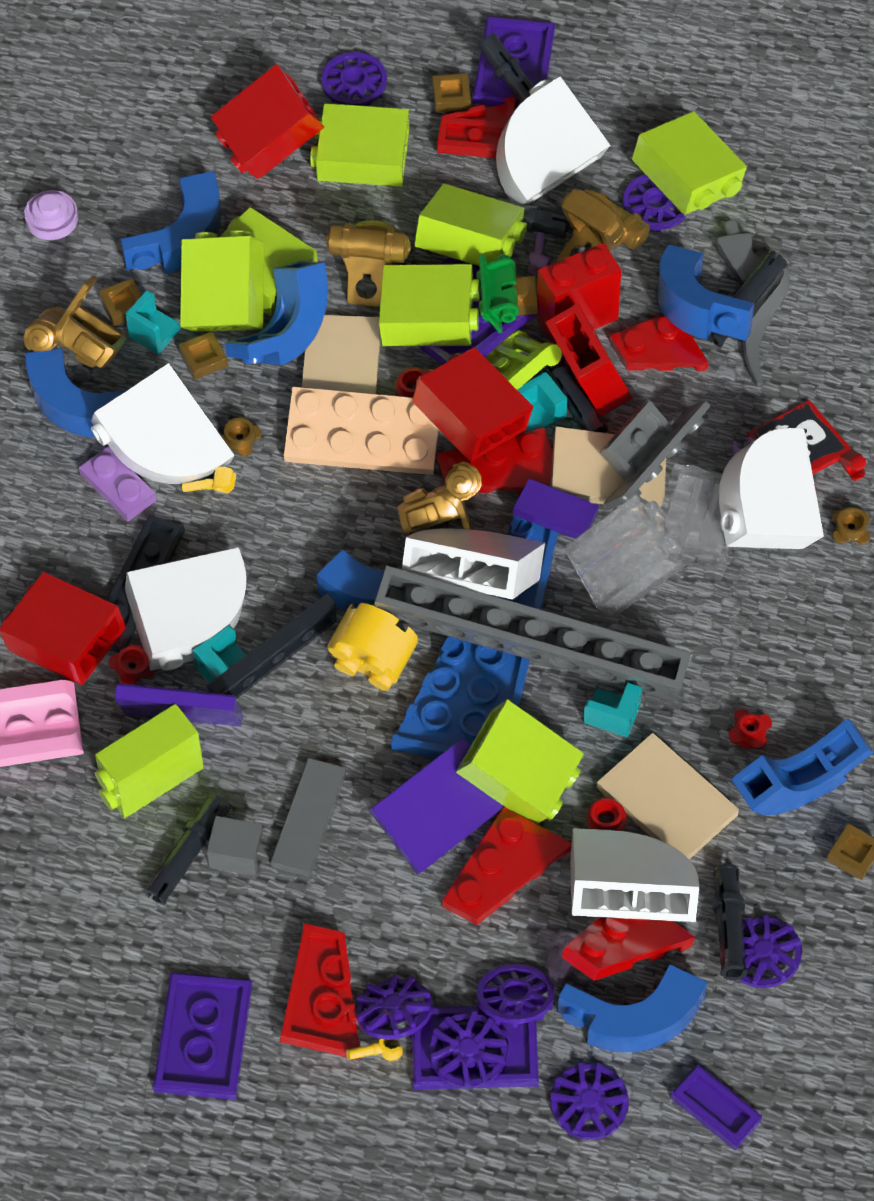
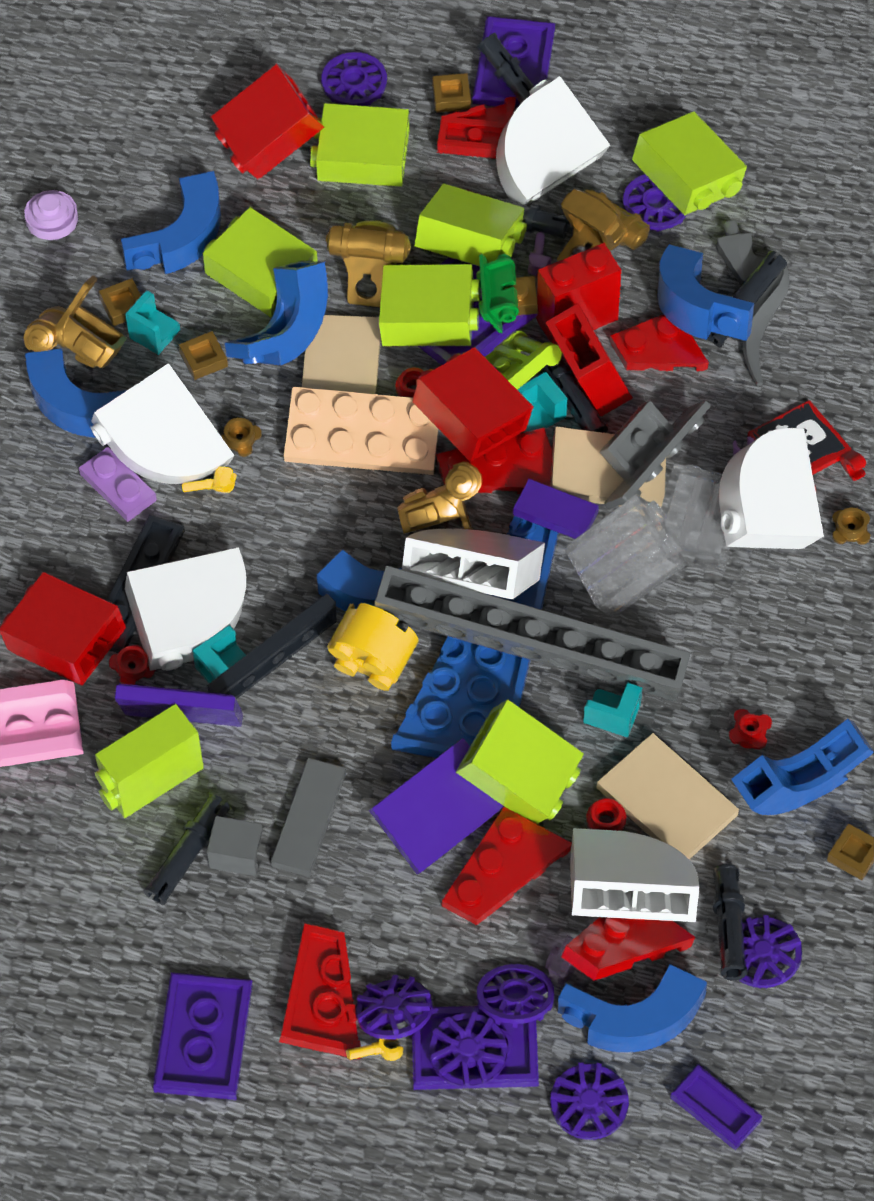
(222, 282): lime brick -> none

